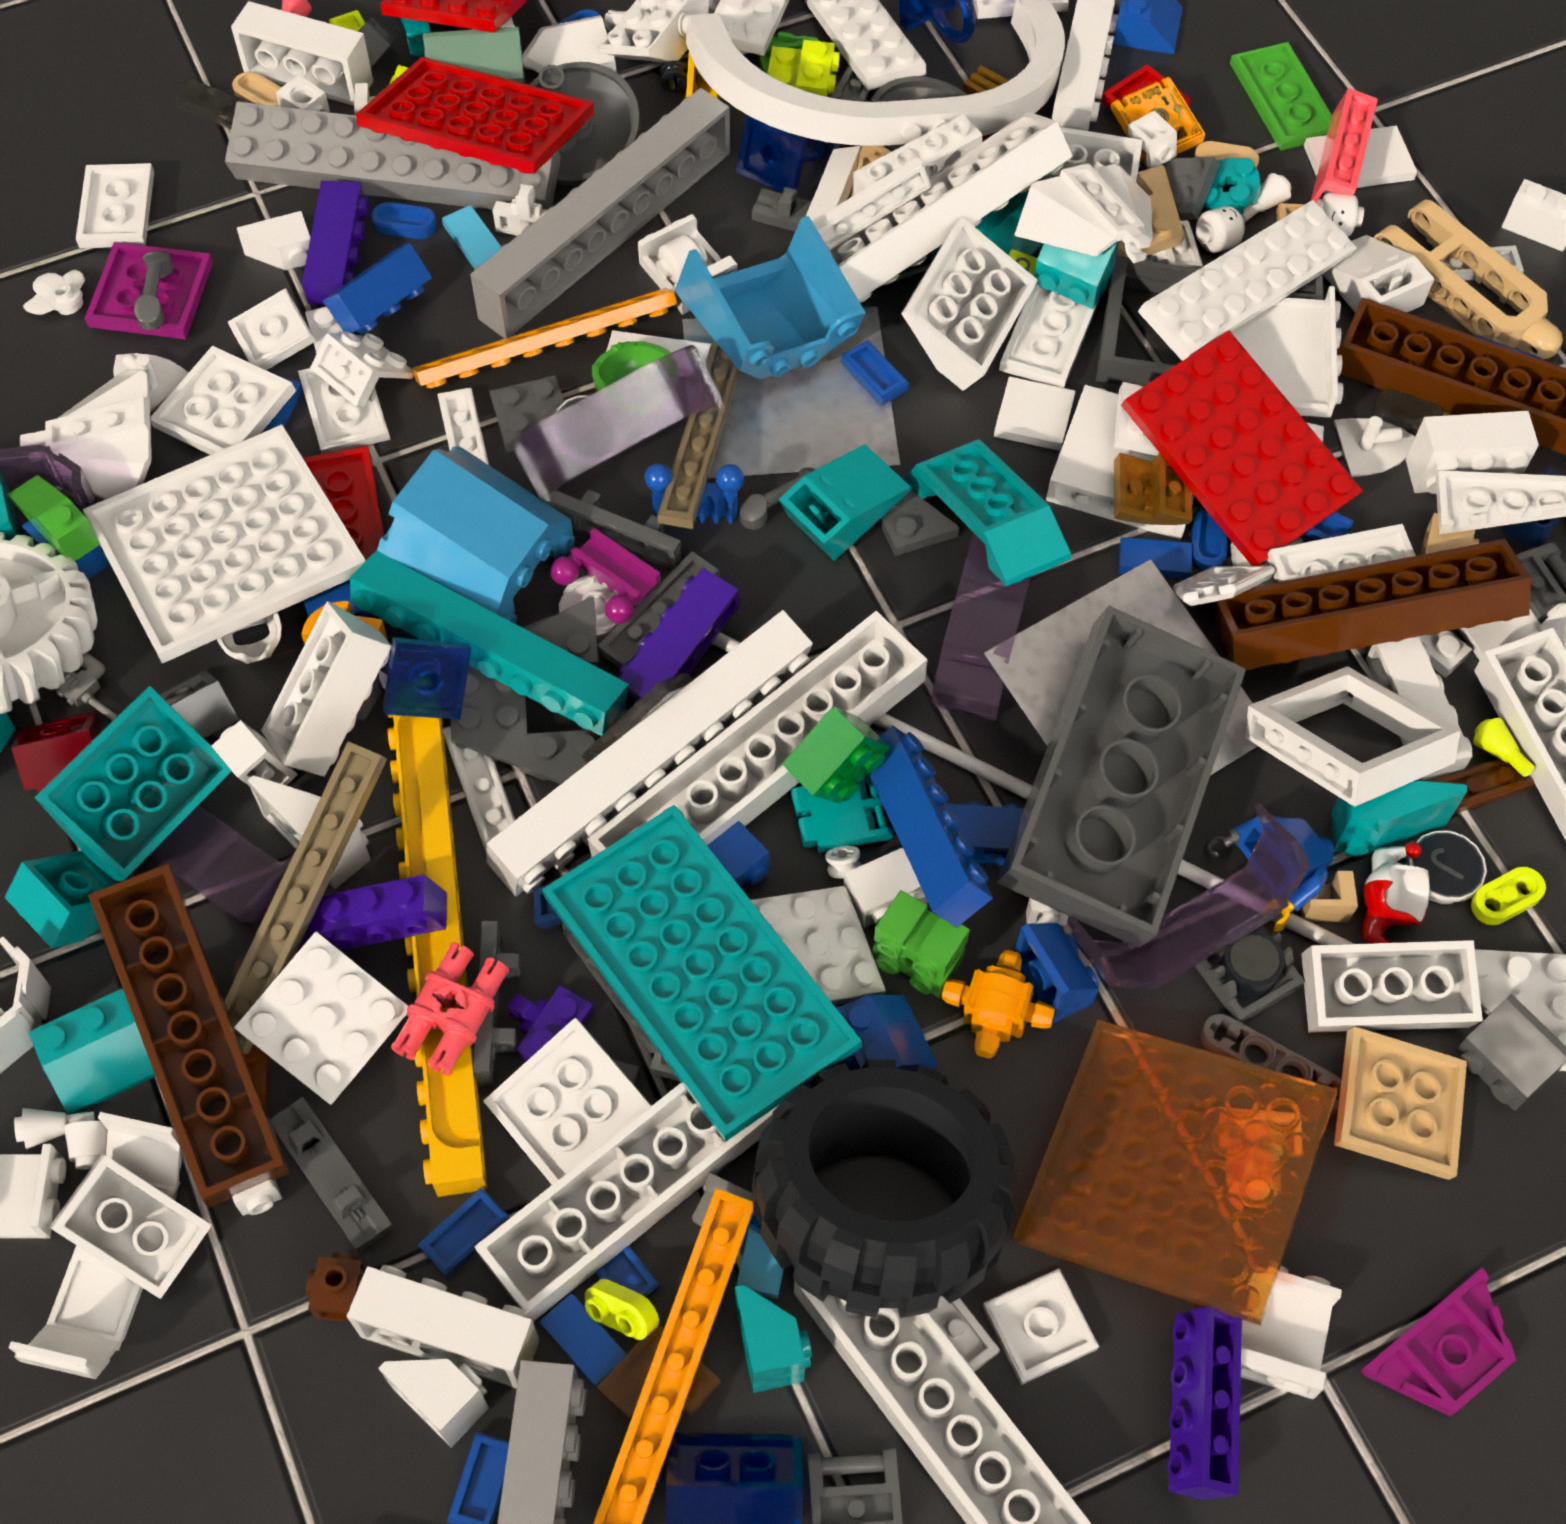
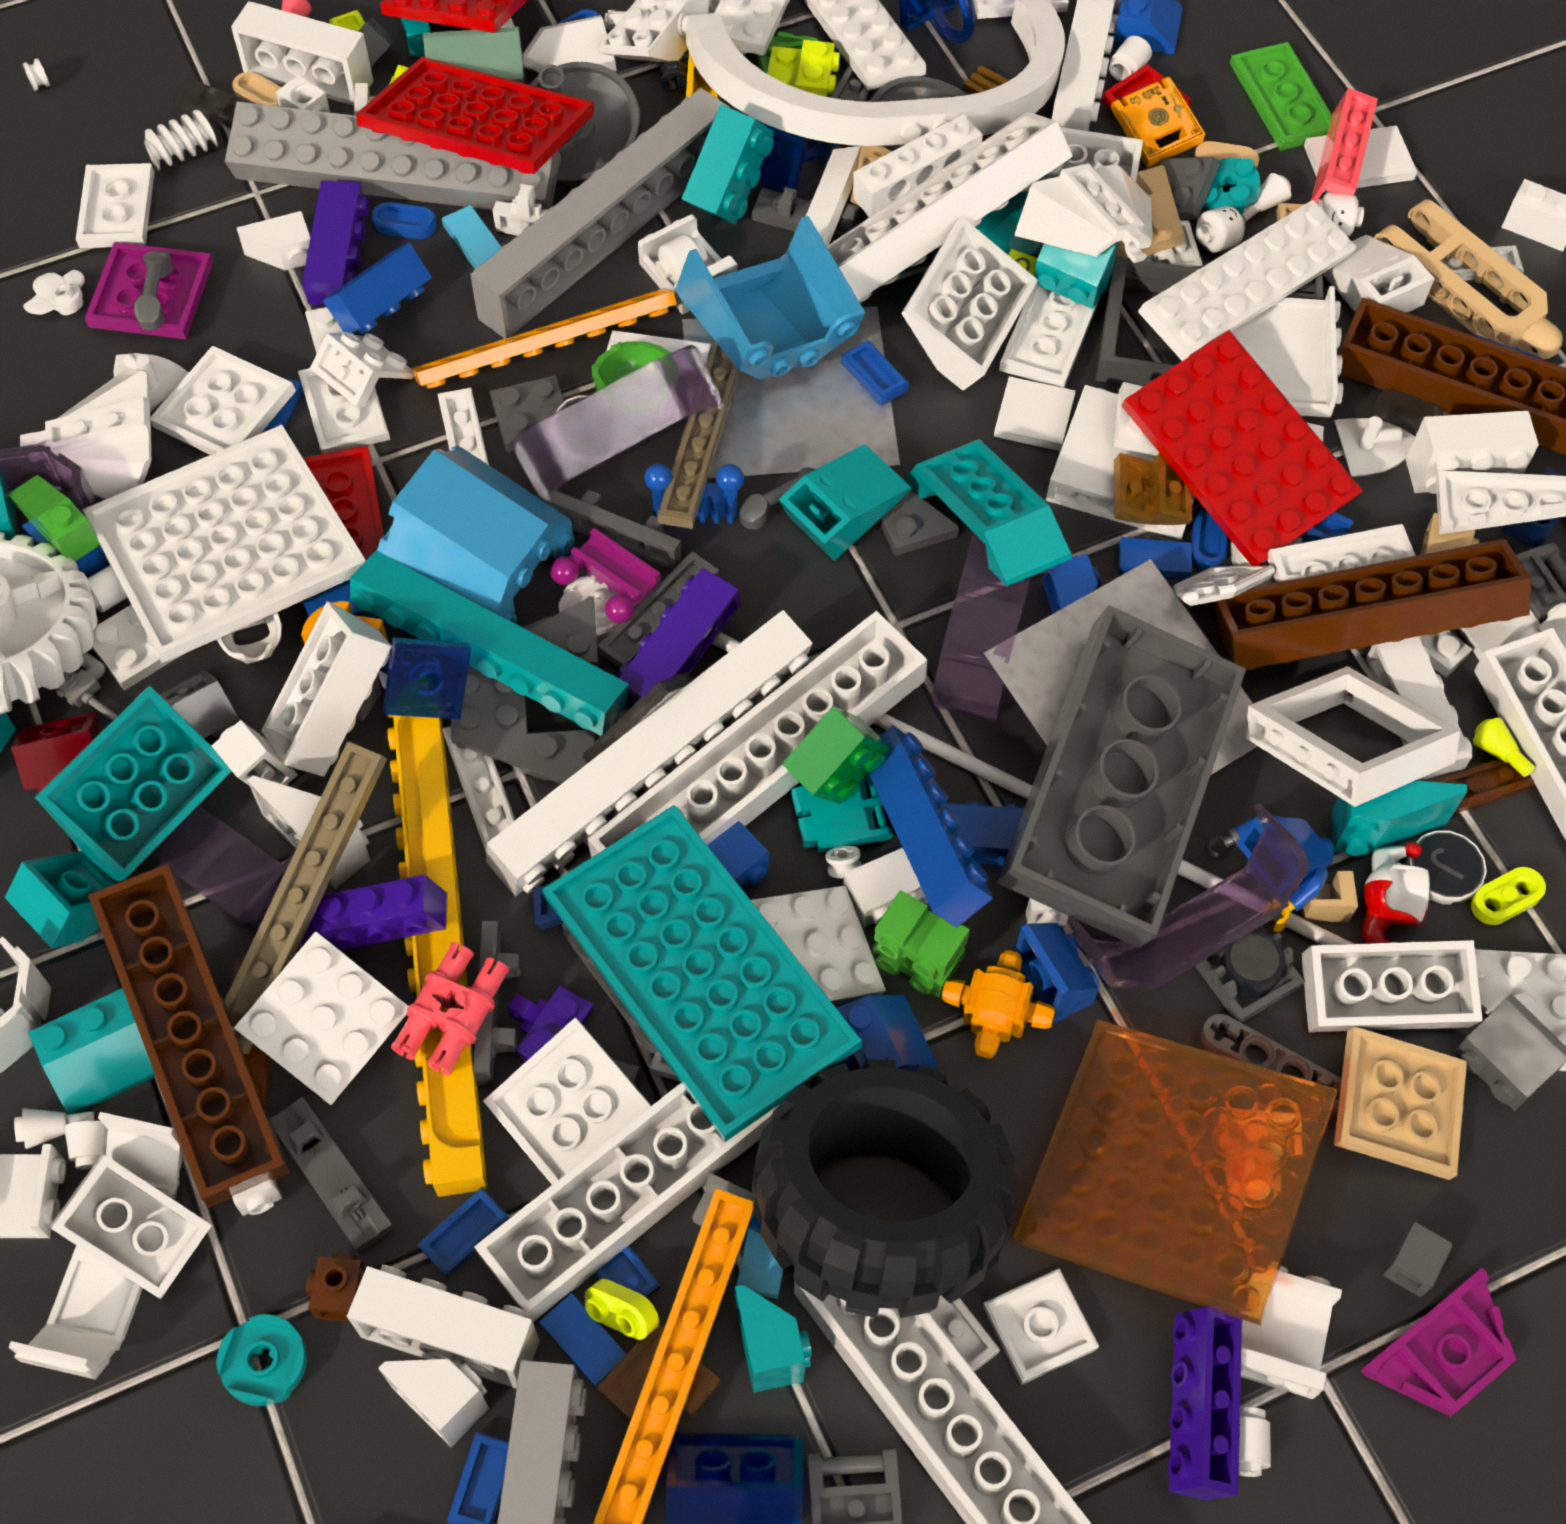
(36, 74): none -> white bush
(106, 589): none -> white brick
(126, 648): none -> white plate
(179, 138): none -> white piece
(250, 1339): none -> teal plate
(271, 331): white tile -> none
(729, 165): none -> teal piece
(873, 203): white tile -> none
(1070, 581): none -> blue slope
(1130, 57): none -> white brick
(1157, 137): white bracket -> none
(1254, 1442): none -> white brick
(1418, 1259): none -> dark grey panel

